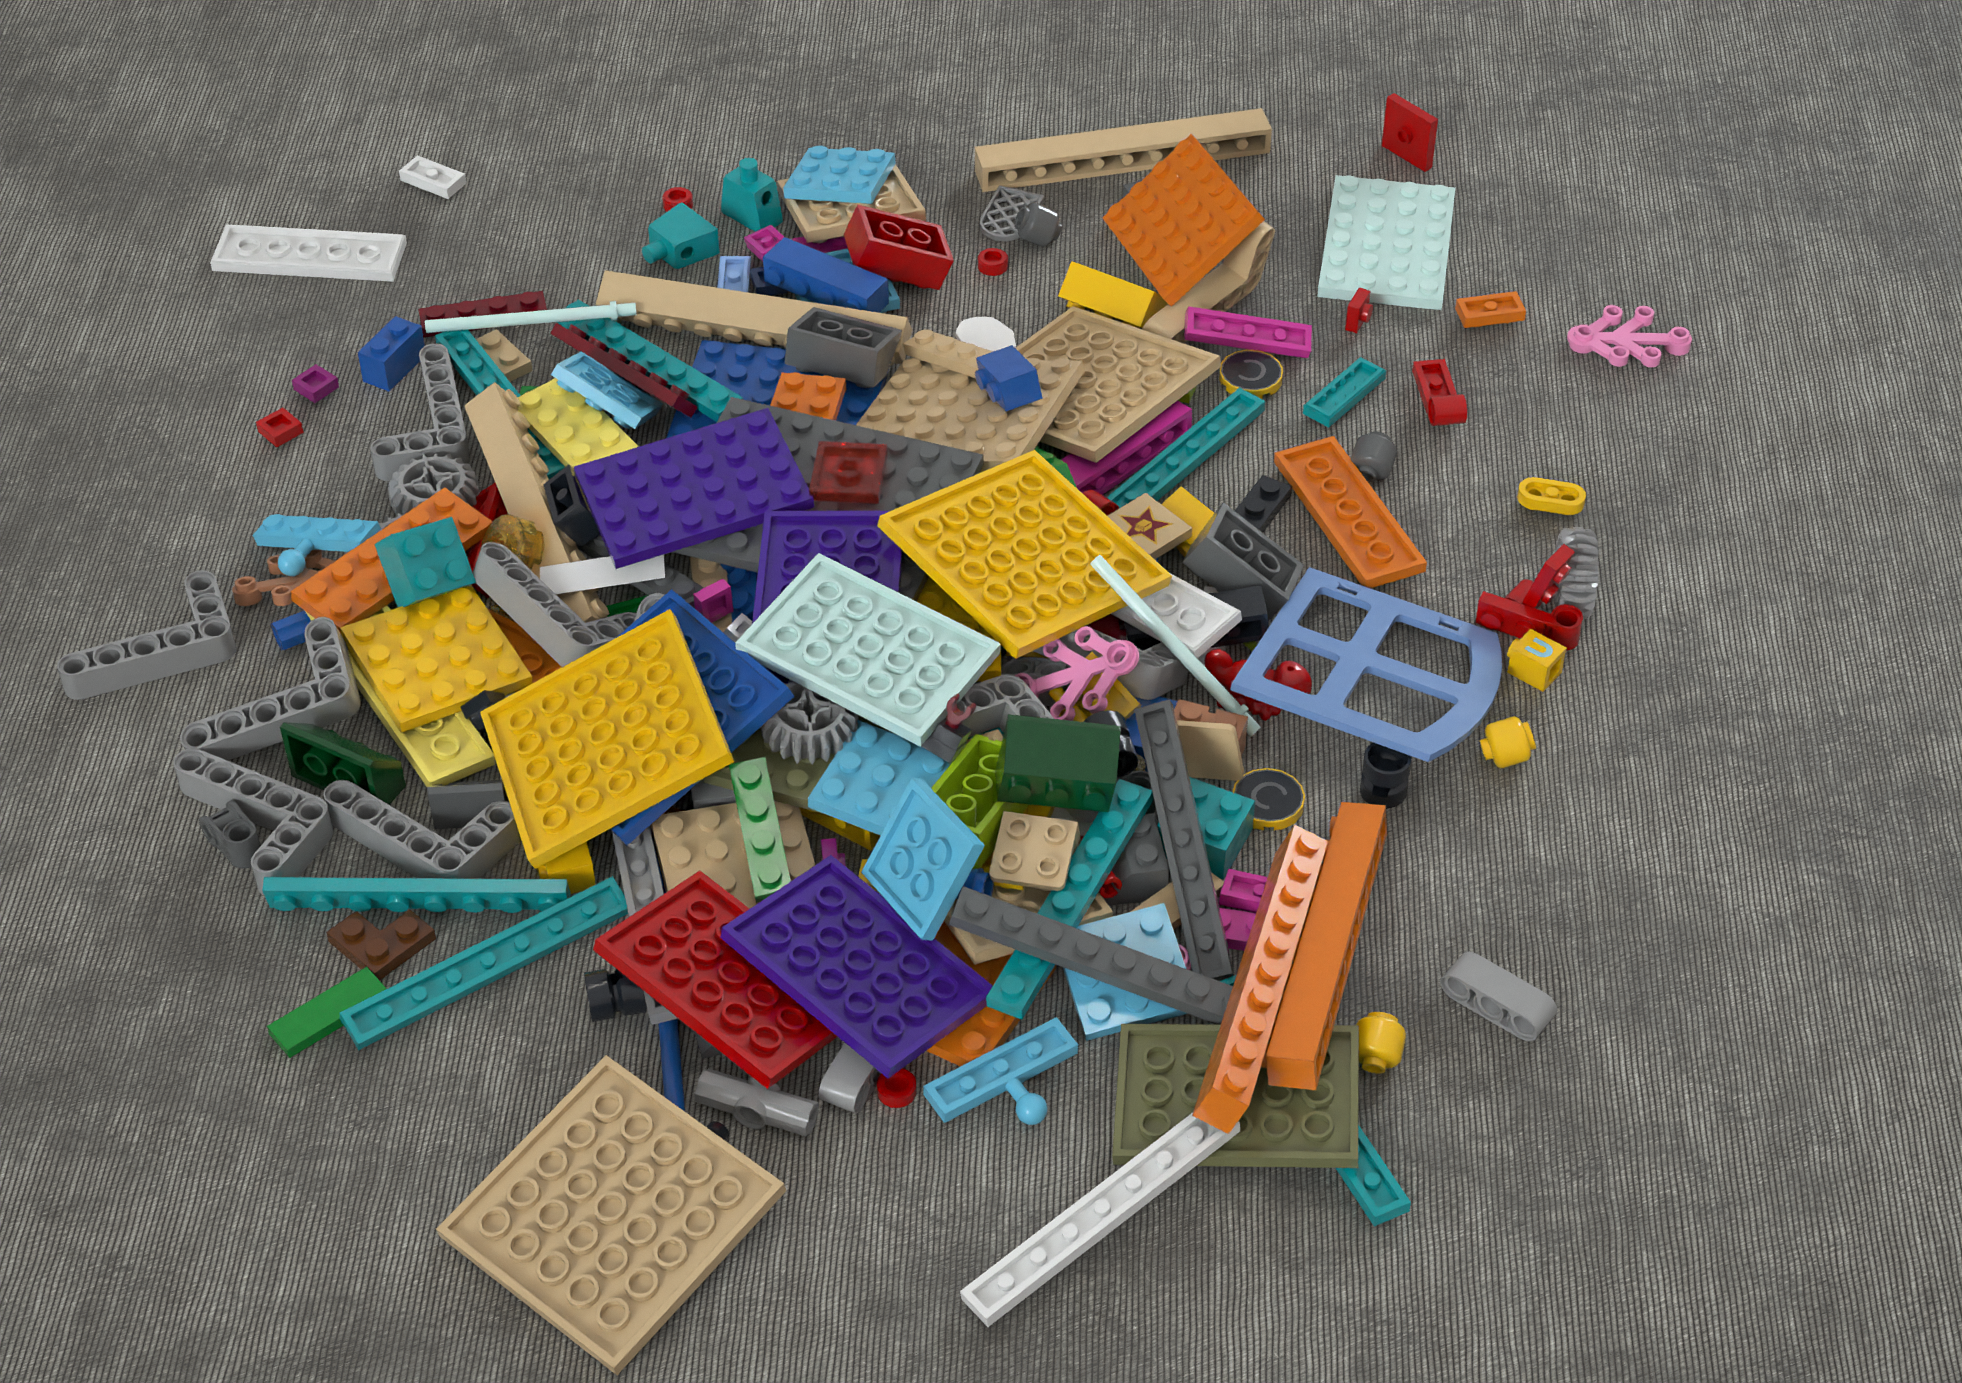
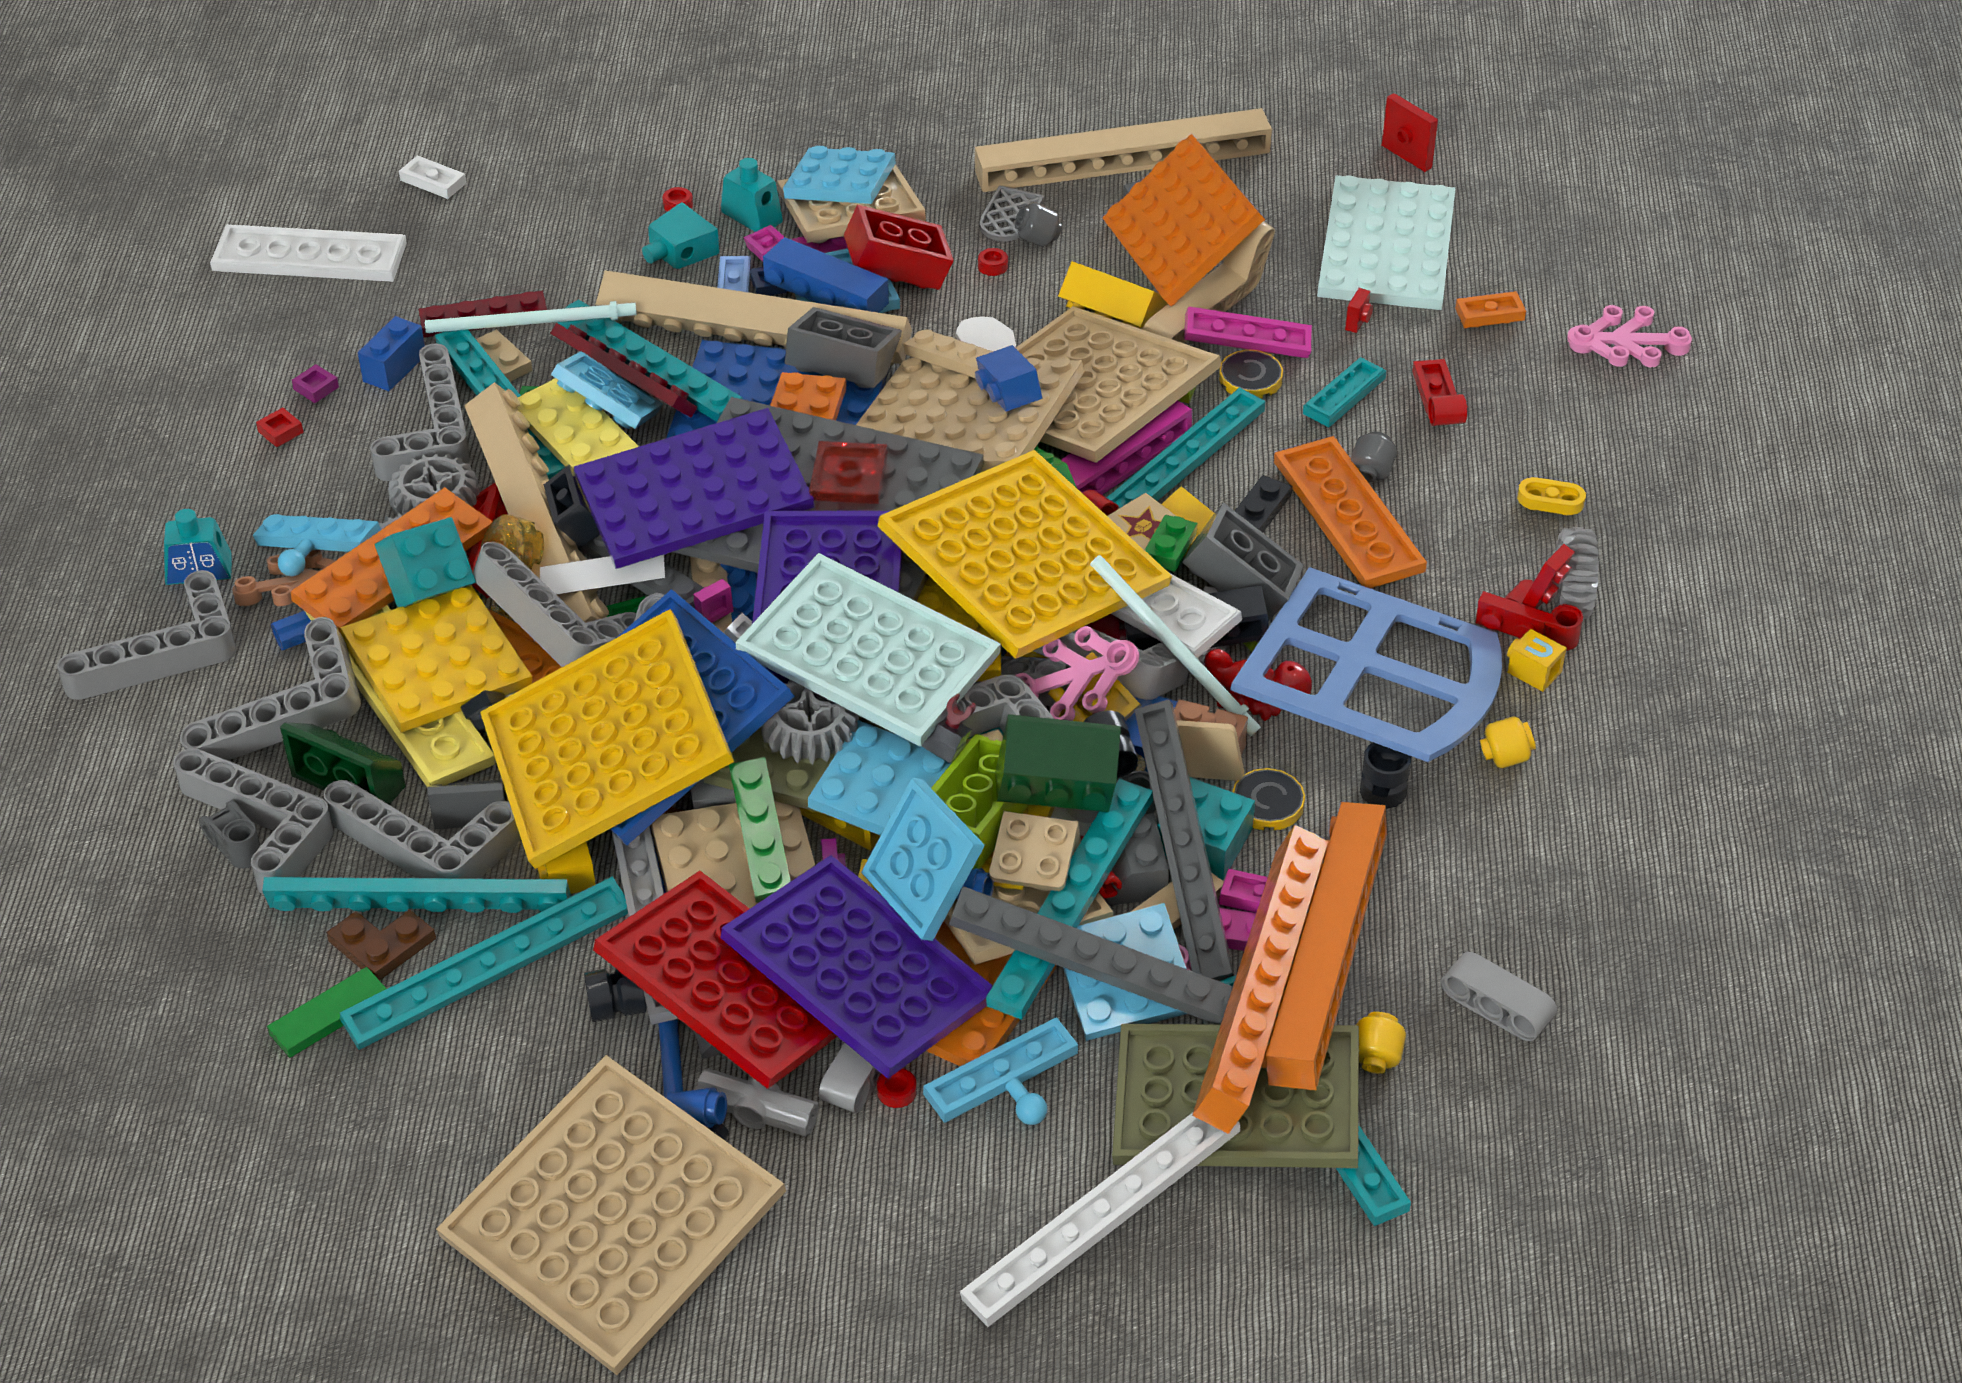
(194, 546): none -> torso
(704, 1105): none -> blue cone
(1171, 541): none -> green plate

